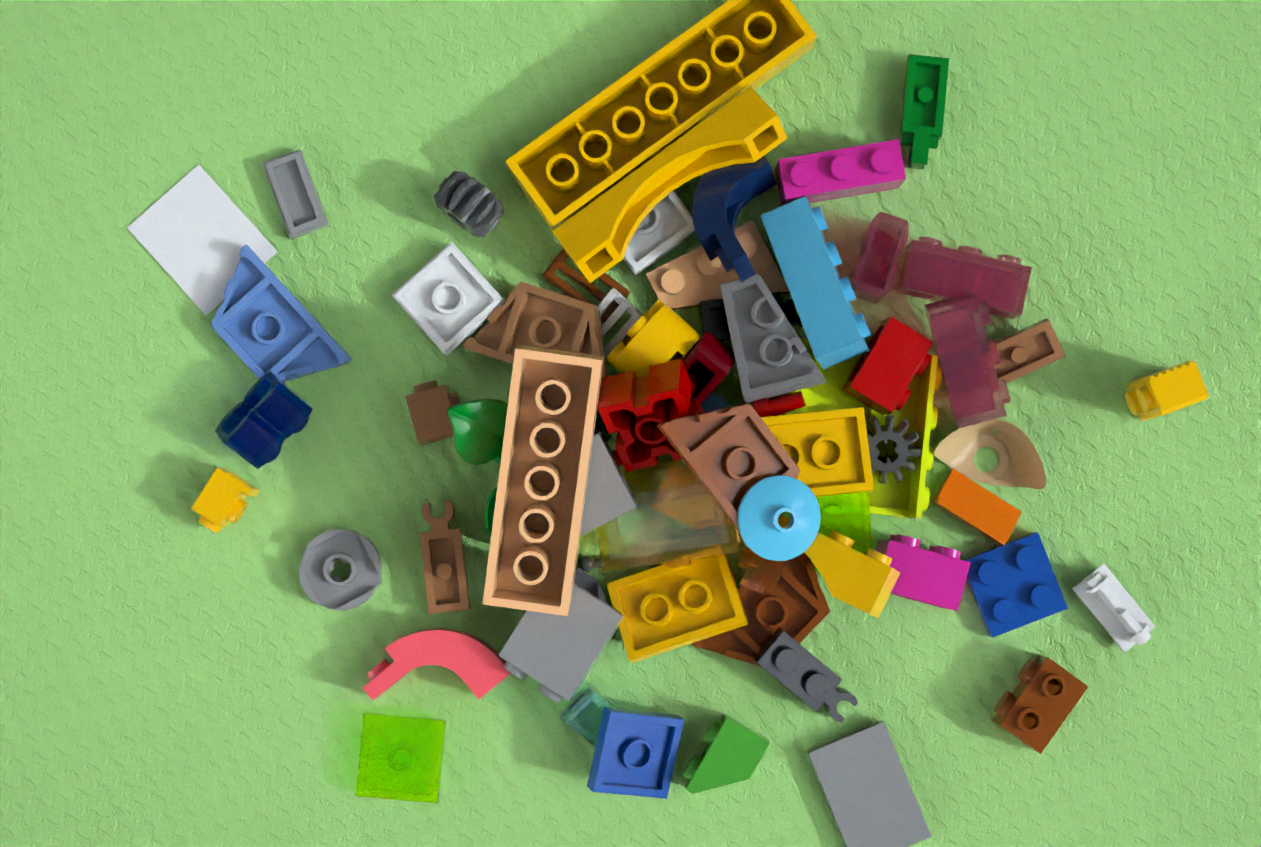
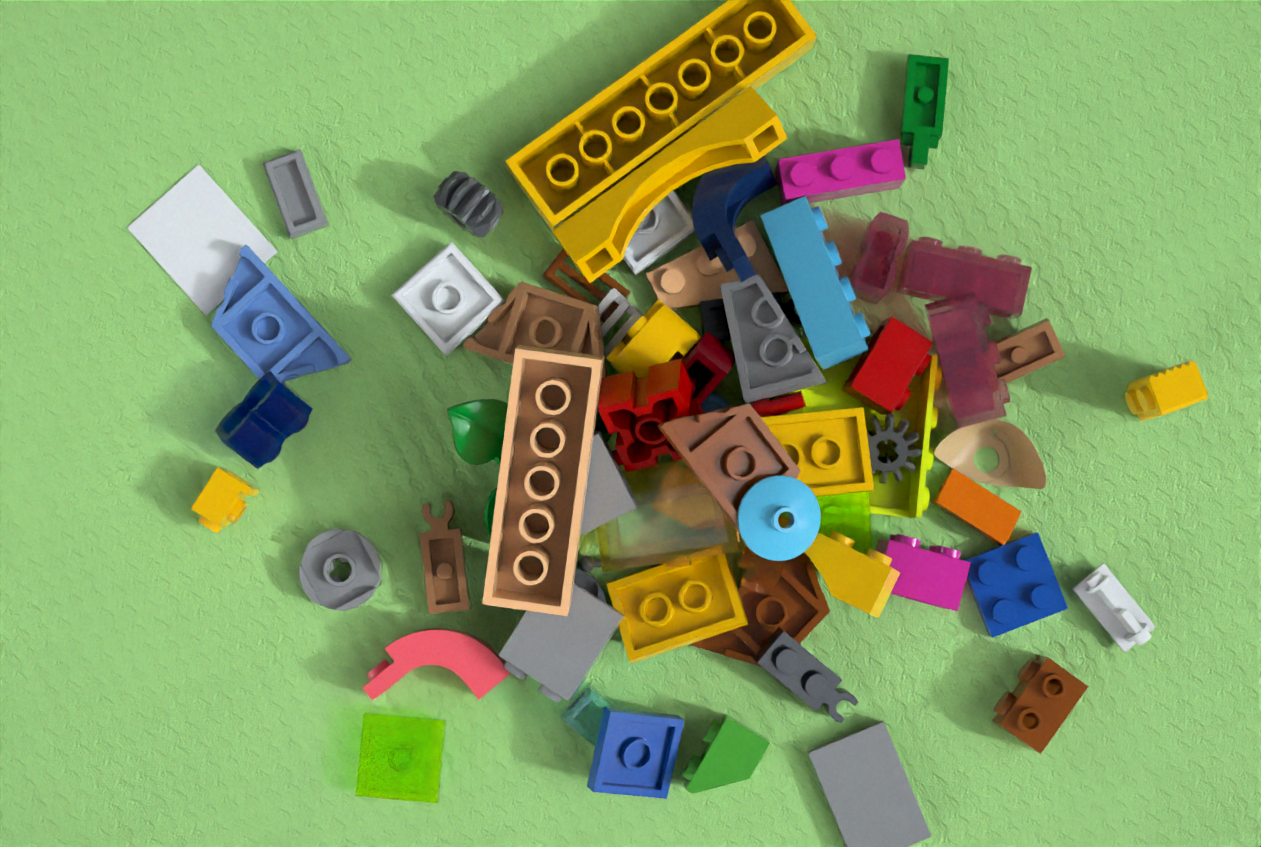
(429, 411): medium nougat brick -> none

